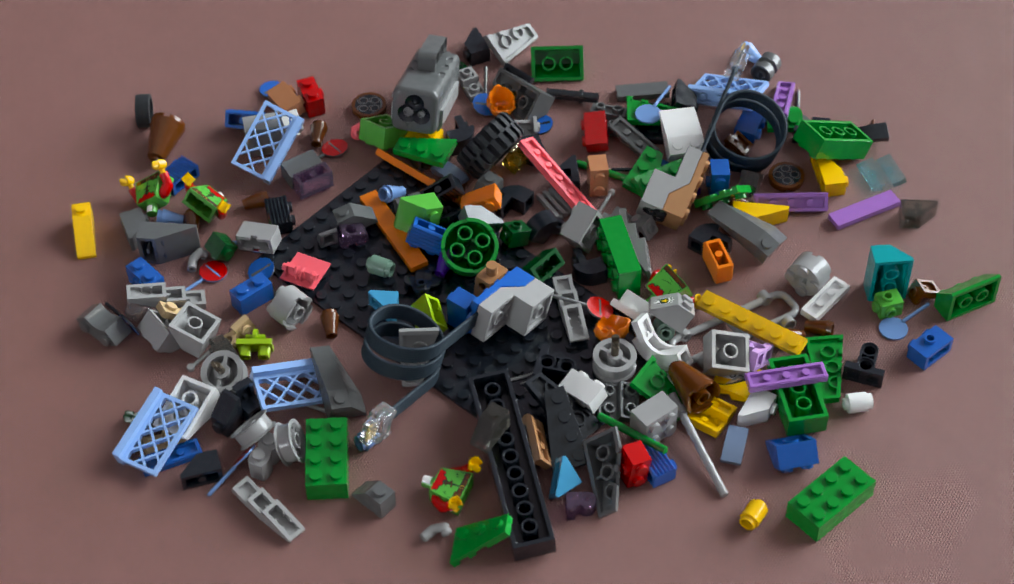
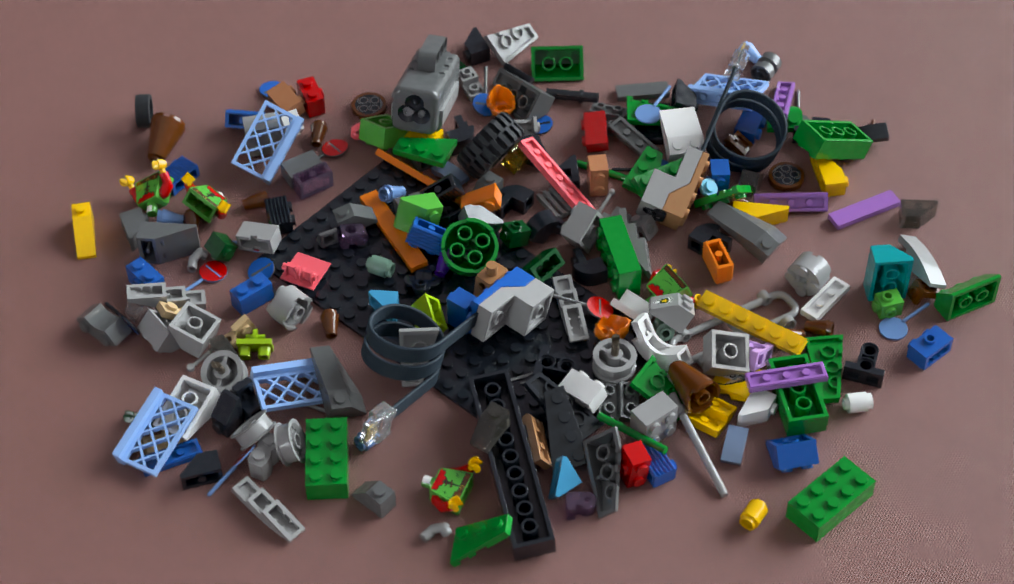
(708, 187): none -> medium azure plate
(881, 173): clear light blue slope -> none
(924, 263): none -> slope

